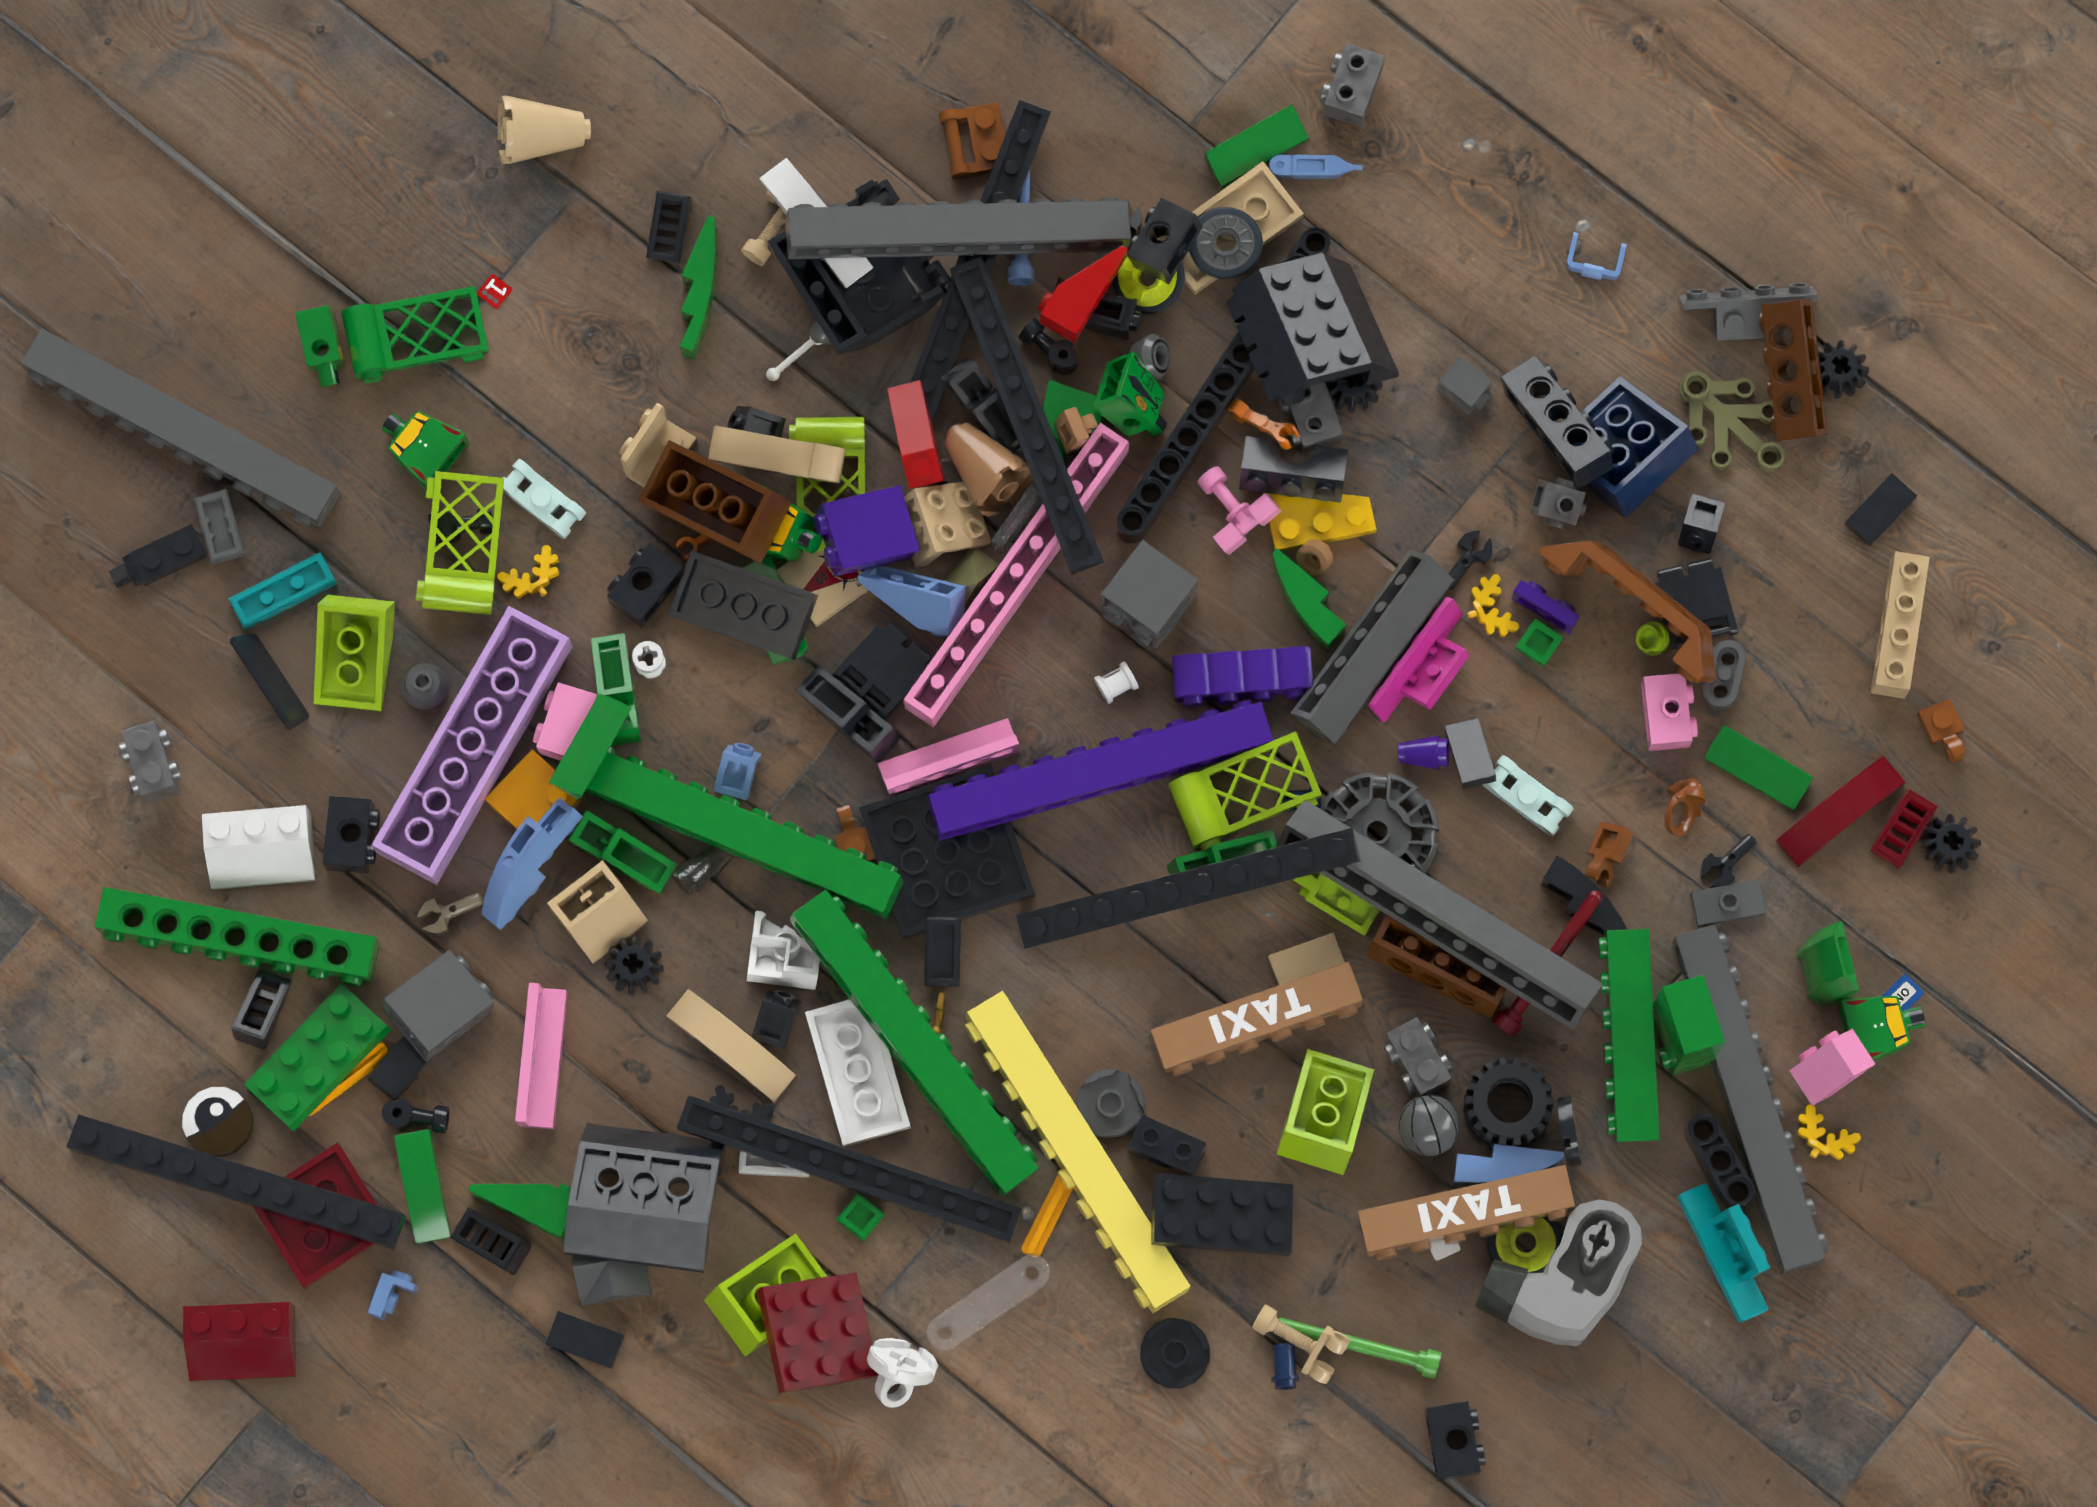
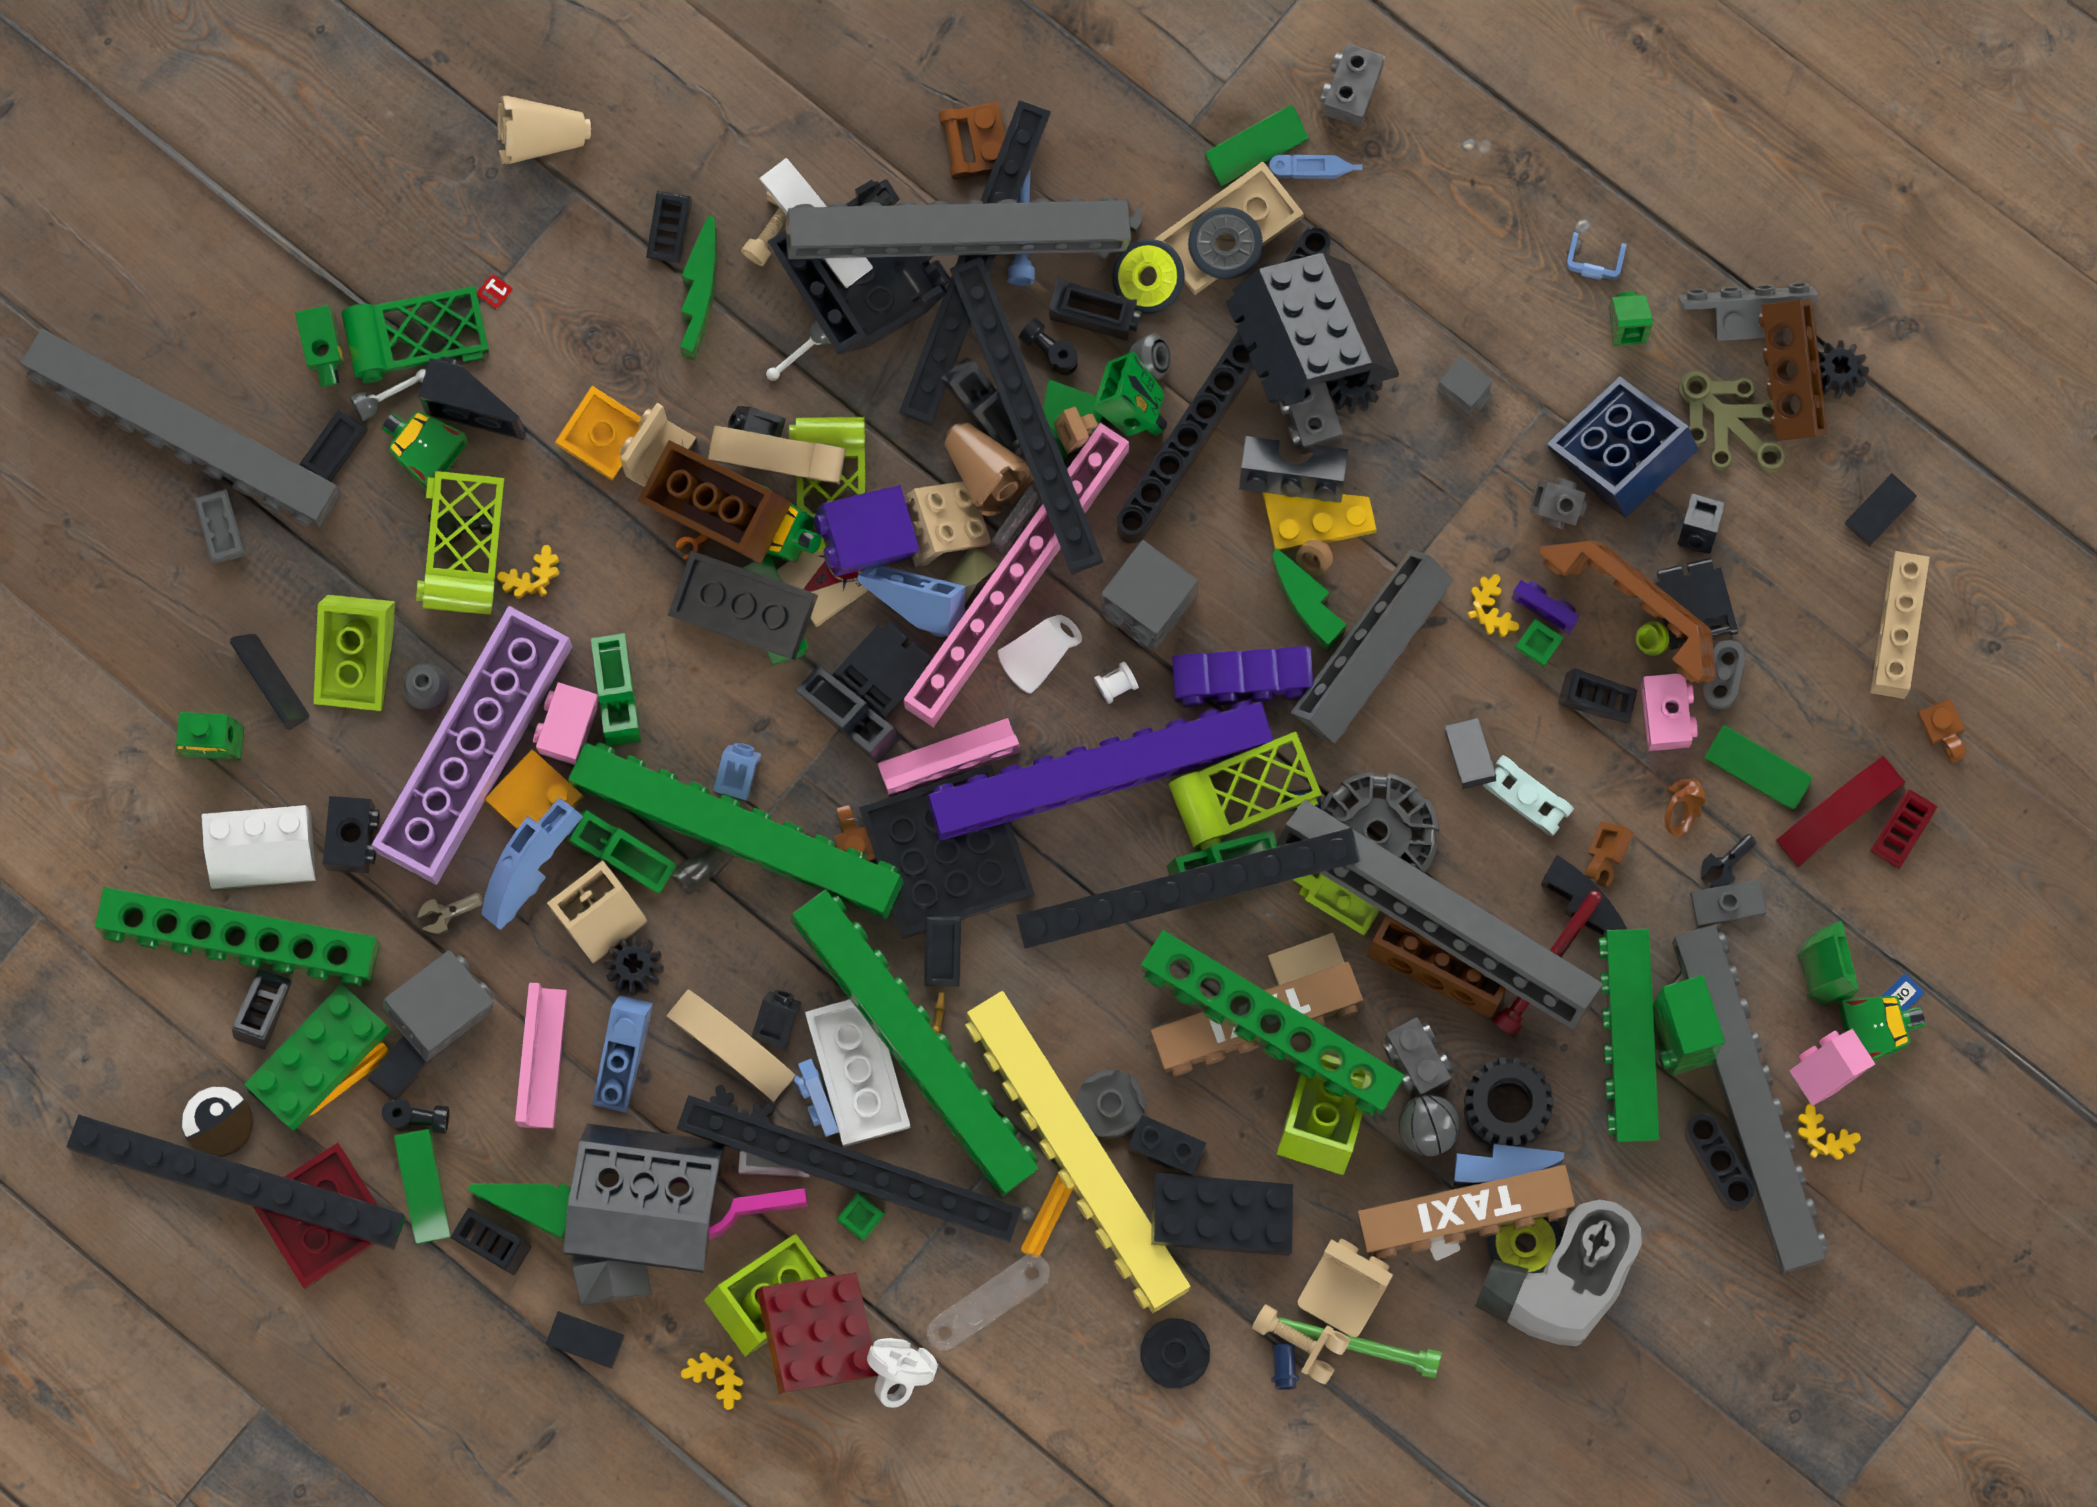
(154, 772): flat silver brick -> none
(160, 558): black hinge -> none
(207, 736): none -> green torso
(240, 1341): dark red slope -> none
(282, 591): teal tile -> none
(334, 446): none -> black tile
(367, 404): none -> hinge
(385, 1298): medium blue bracket -> none
(459, 397): none -> black slope
(542, 499): light aqua plate -> none
(589, 745): green slope -> none
(599, 432): none -> light orange plate
(622, 1052): none -> medium blue slope
(639, 604): black brick -> none
(659, 662): white bush -> none
(729, 1378): none -> yellow animal
(757, 1205): none -> dark pink piece
(780, 956): white slope -> none
(812, 1086): none -> medium blue plate
(915, 435): slope -> none
(1037, 652): none -> white piece
(1078, 297): red slope -> none
(1165, 258): black brick -> none
(1170, 951): none -> green brick
(1241, 516): bright pink bar -> none
(1278, 430): orange piece -> none
(1345, 1288): none -> tan bracket
(1425, 666): dark pink bracket -> none
(1425, 752): dark purple cone -> none
(1450, 1462): black brick -> none
(1469, 558): black bar -> none
(1569, 1130): black tile -> none
(1580, 462): brick -> none
(1580, 703): none -> black slope
(1630, 319): none -> green slope
(1729, 1250): teal bracket -> none
(1959, 836): black gear -> none

